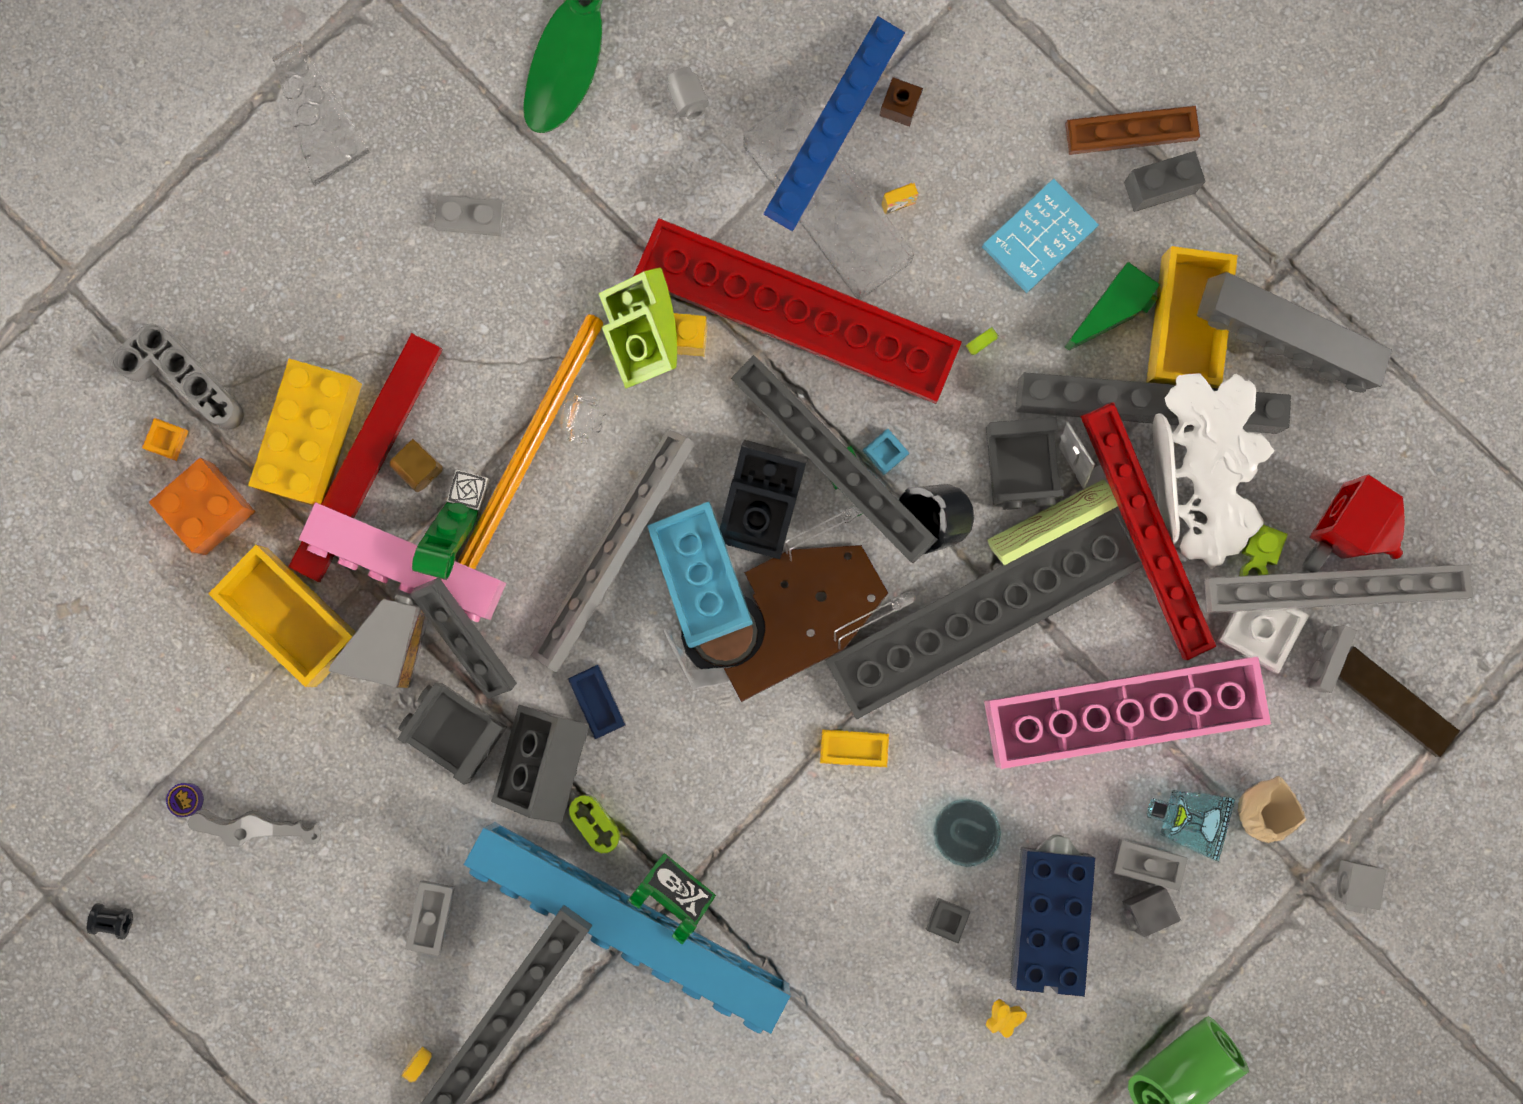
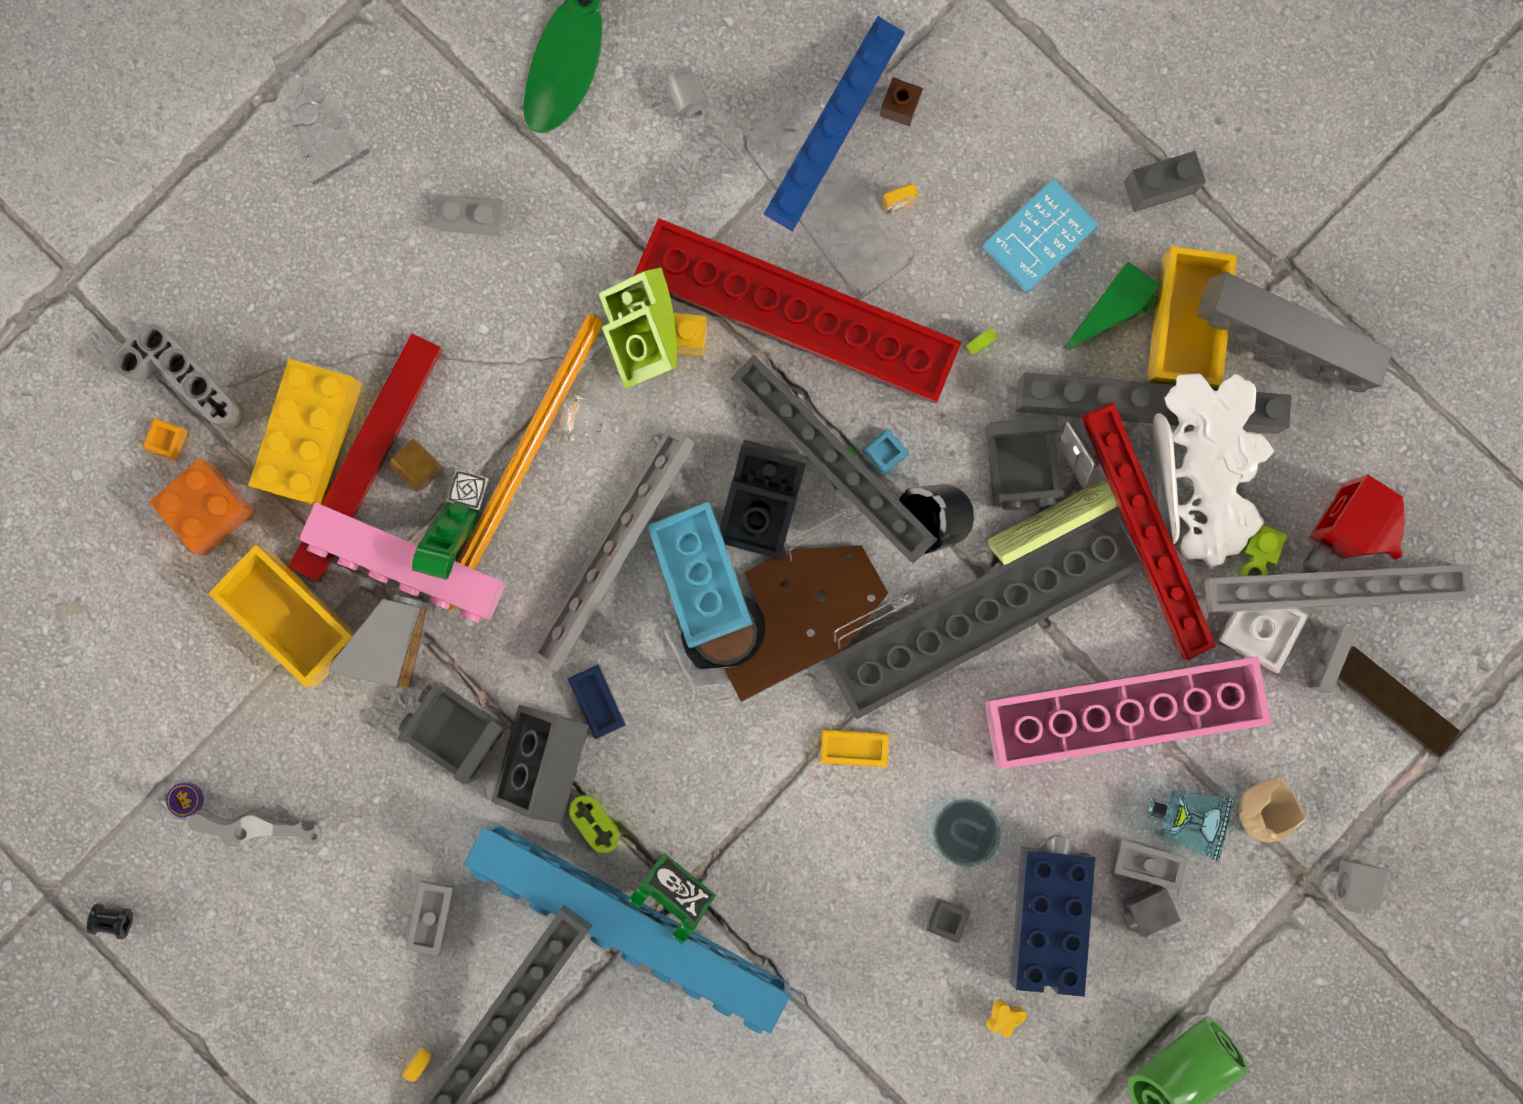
(463, 638): dark grey tile -> none
(1132, 130): dark orange tile -> none

